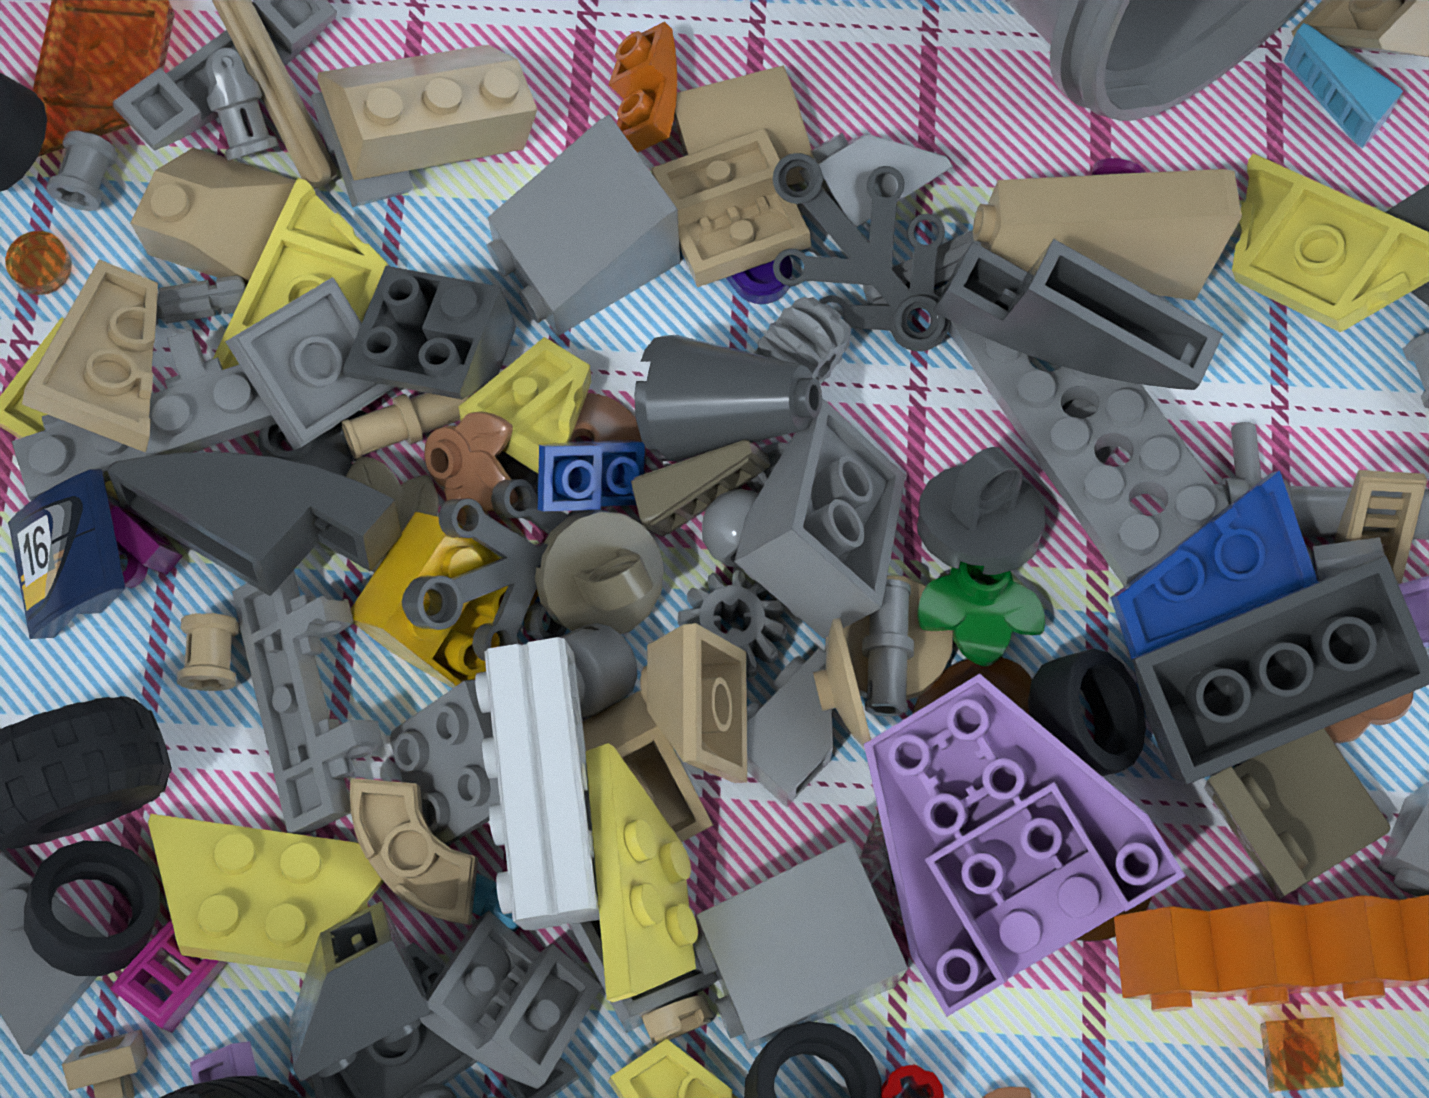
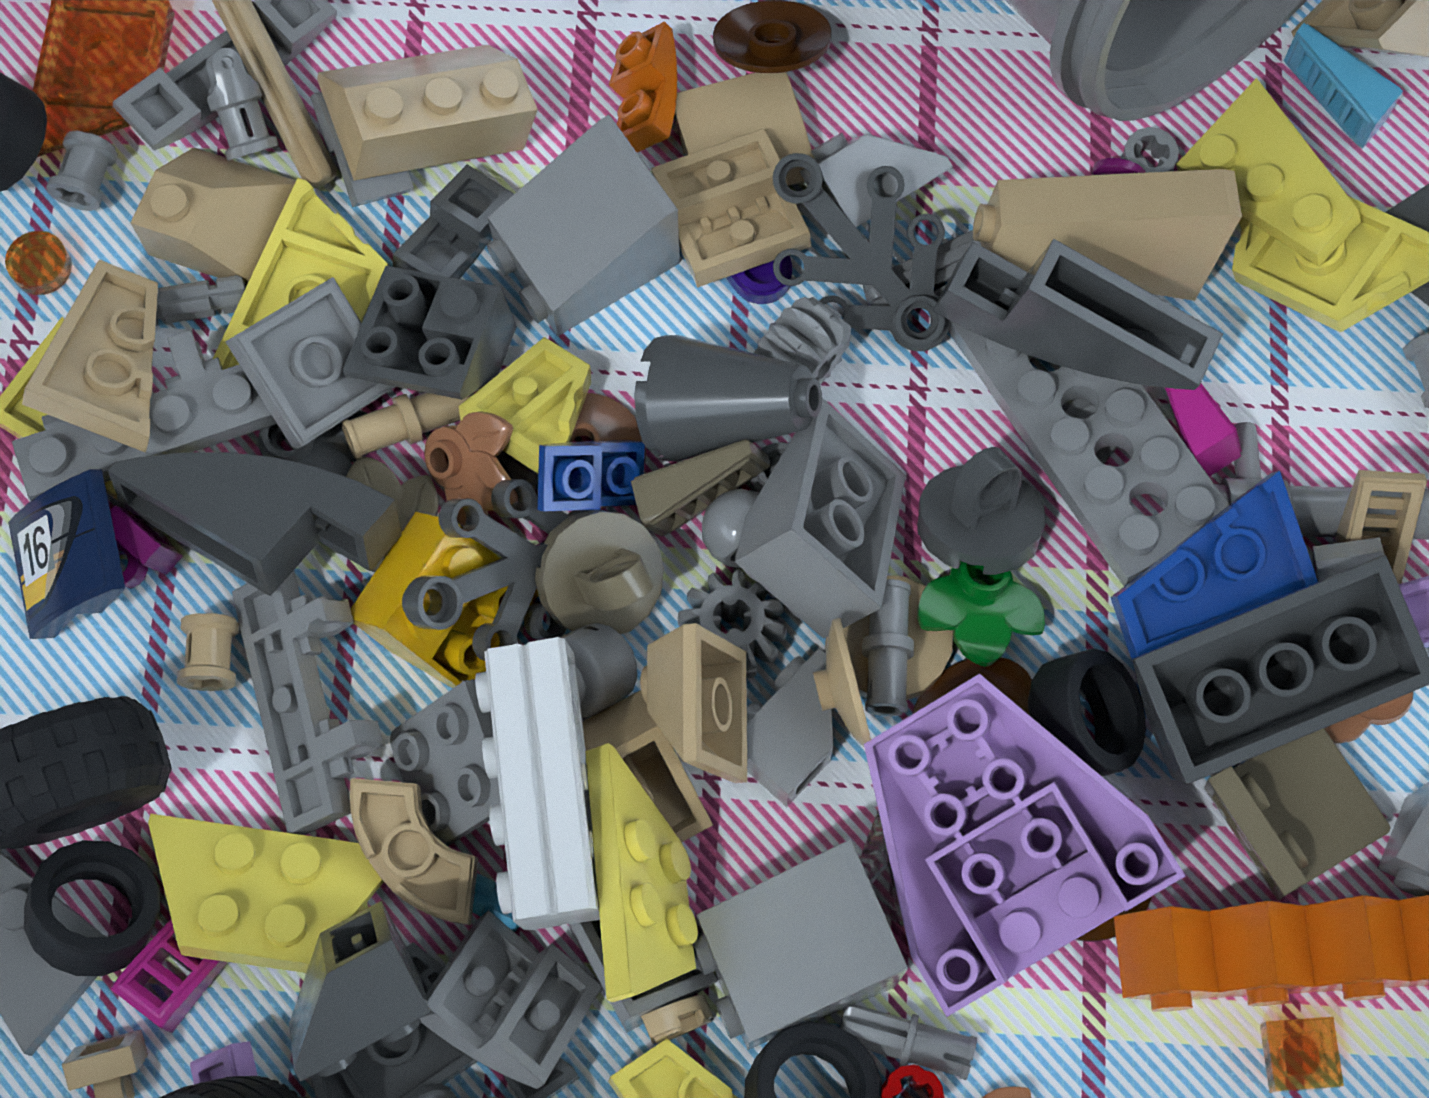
(456, 226): none -> dark grey slope
(772, 36): none -> reddish brown dish
(910, 1040): none -> light grey axle
(1158, 142): none -> light grey bush
(1204, 428): none -> dark pink slope
(1276, 175): none -> light yellow wing

